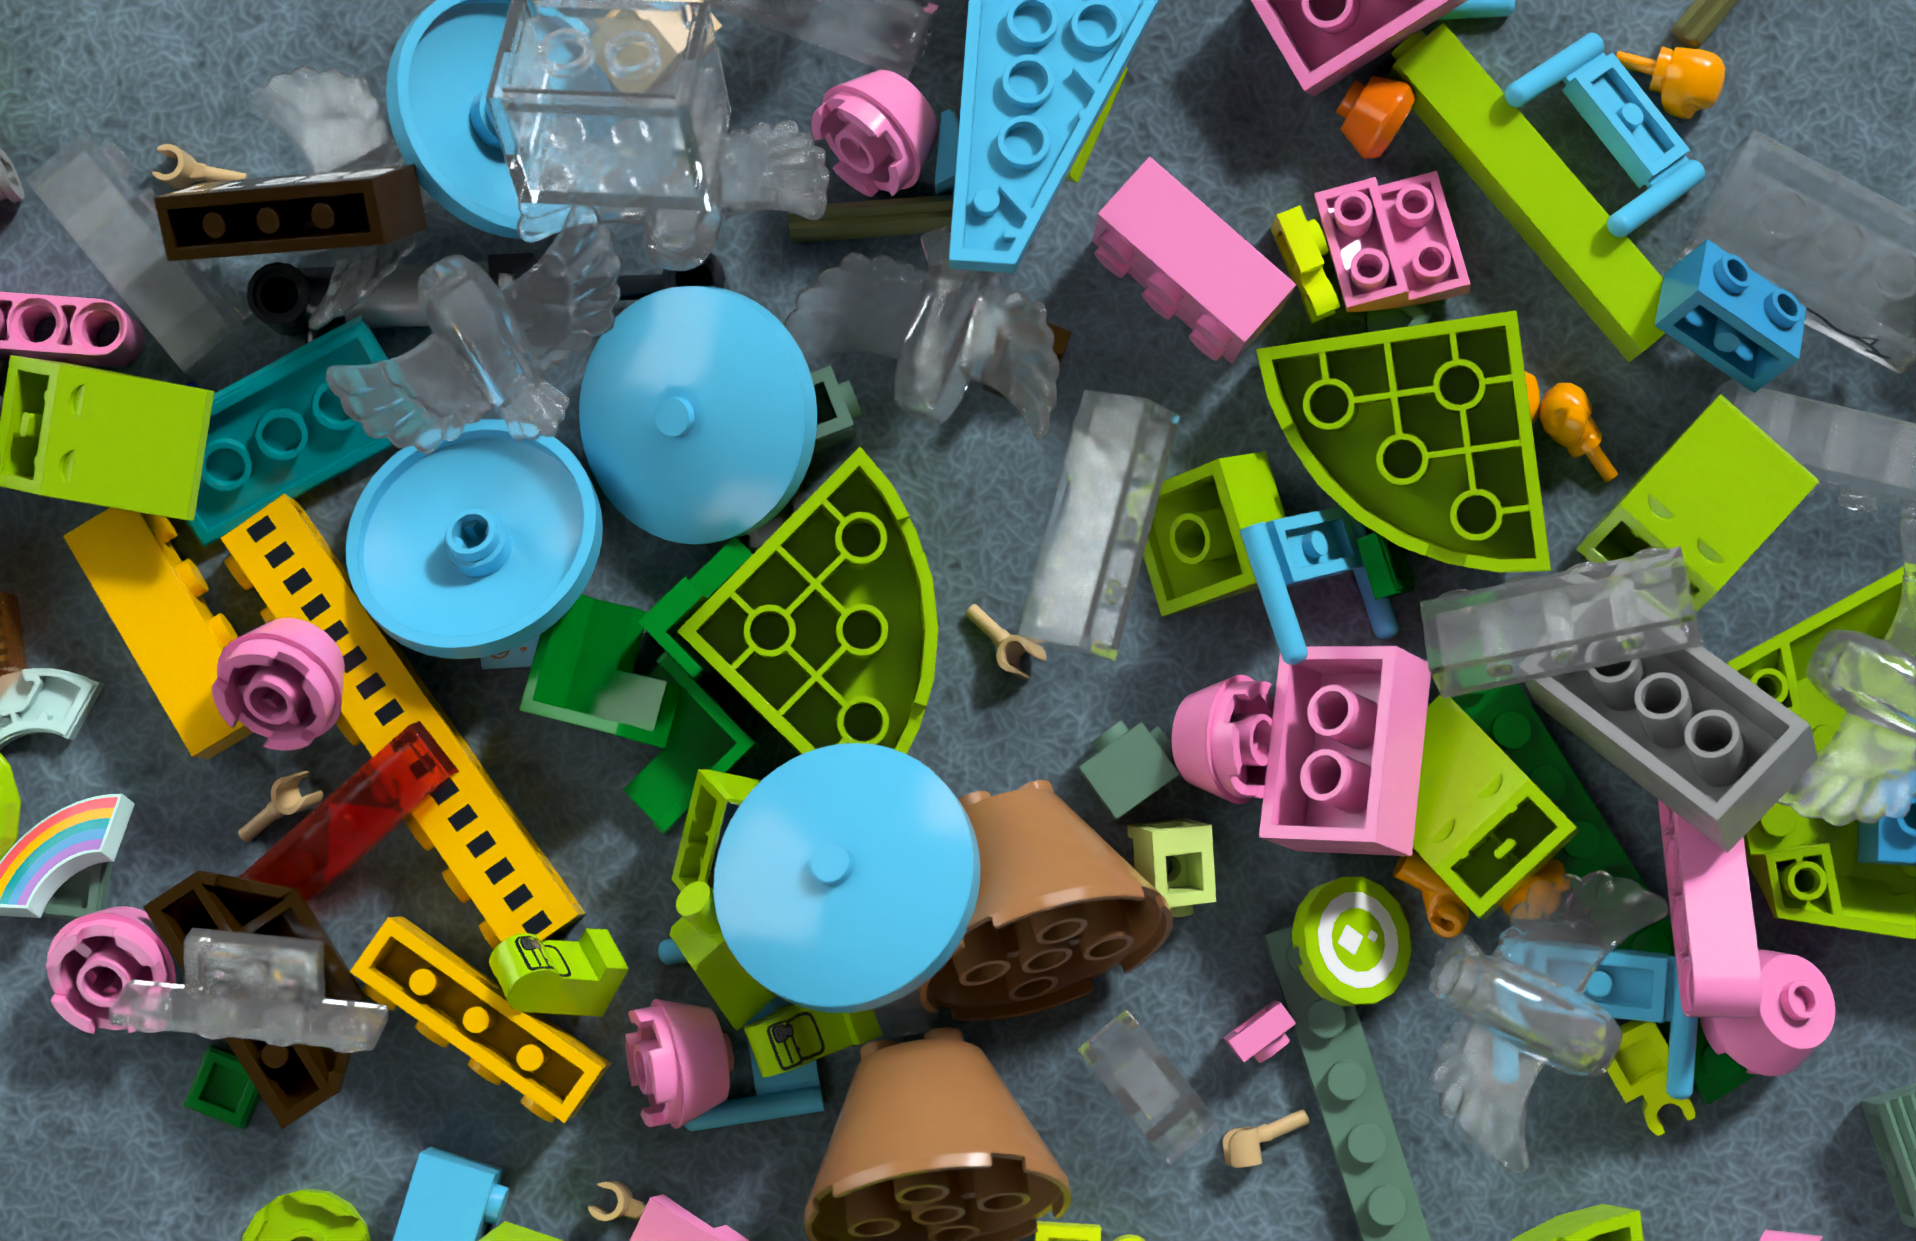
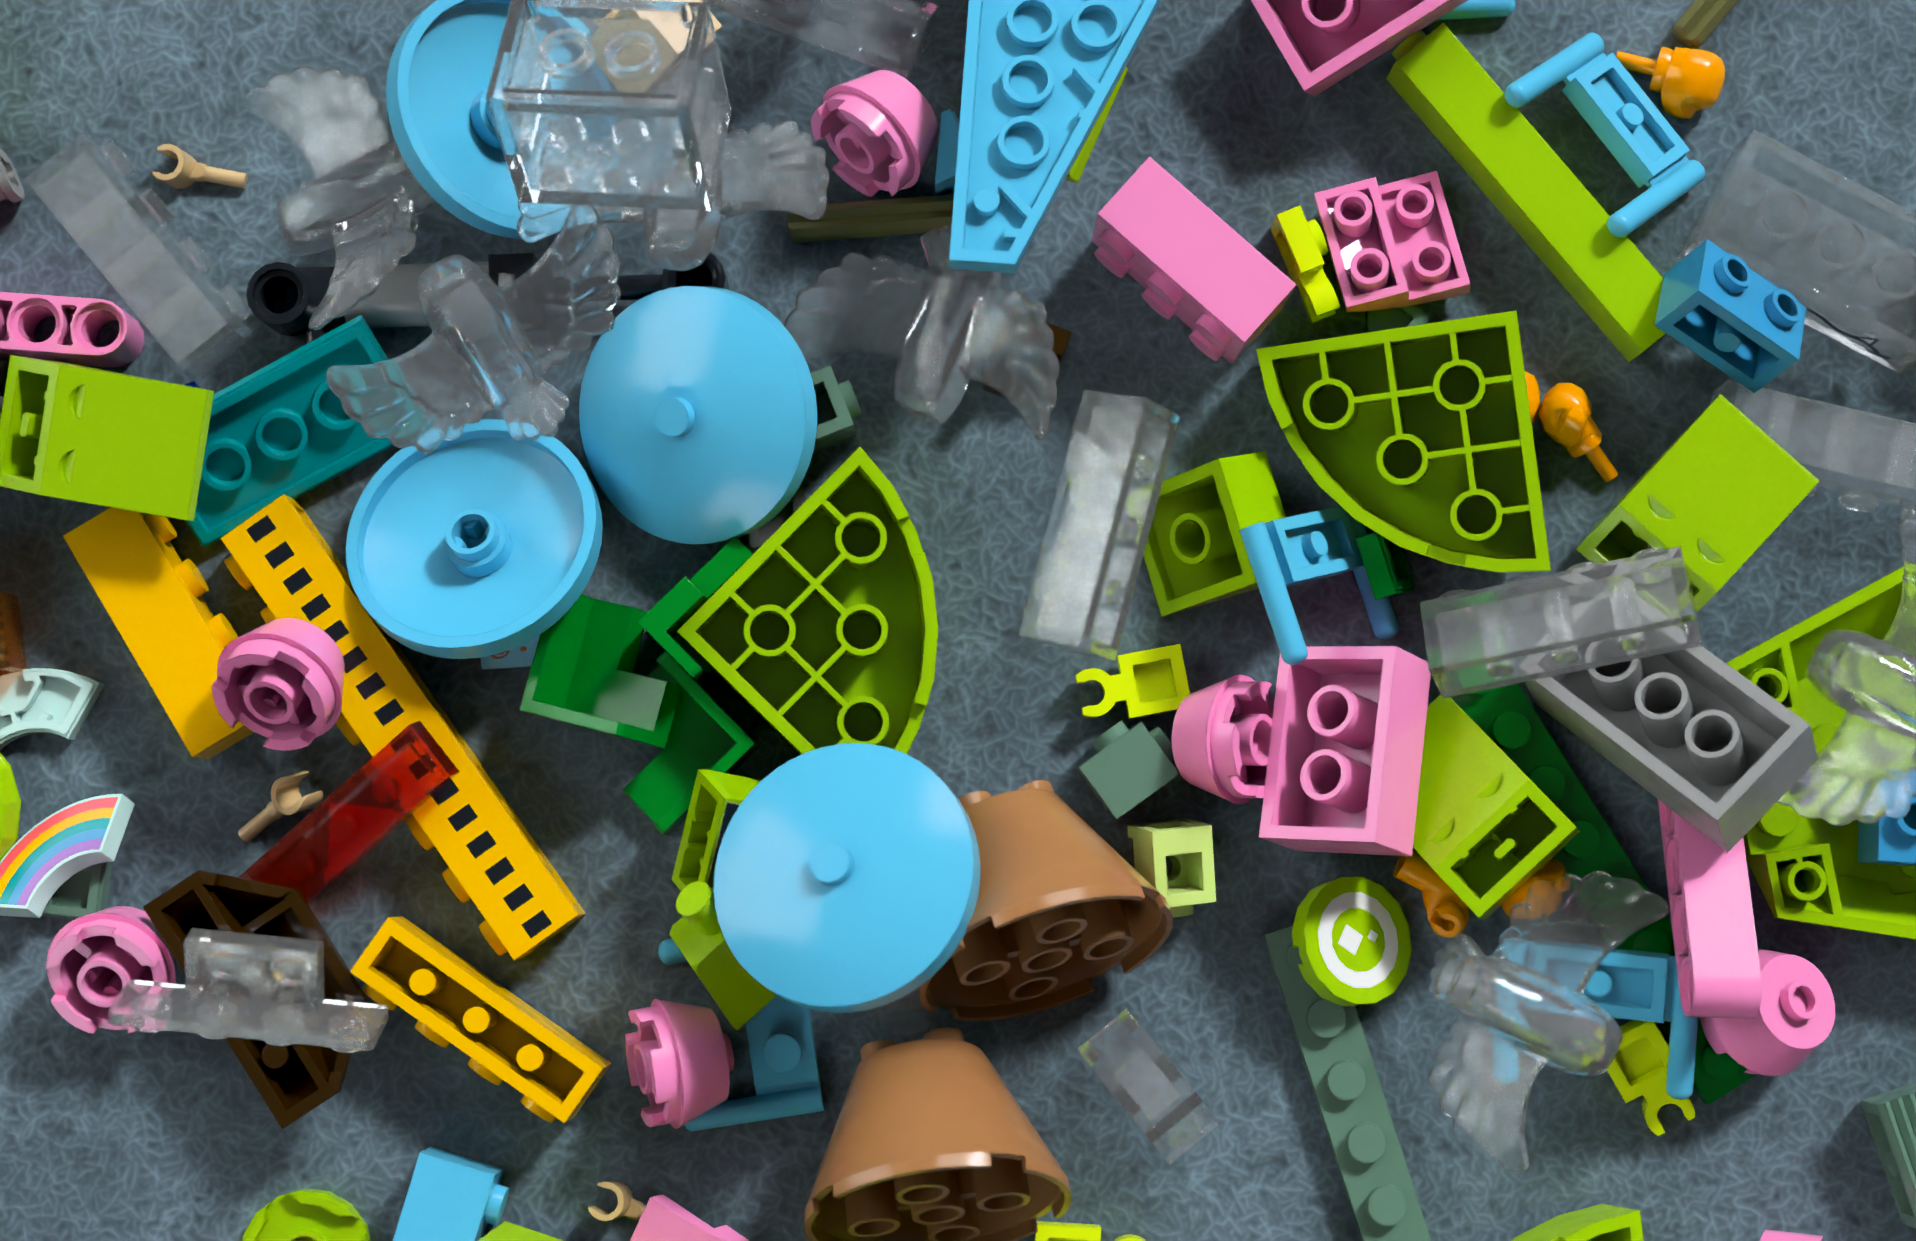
(223, 1089): green tile -> none
(291, 213): dark brown brick -> none
(559, 974): lime leg -> none
(801, 1035): lime leg -> none
(1009, 646): tan hand -> none
(1147, 683): none -> neon yellow plate
(1242, 1144): tan hand -> none
(1261, 1033): bright pink plate -> none
(1375, 113): orange cone -> none

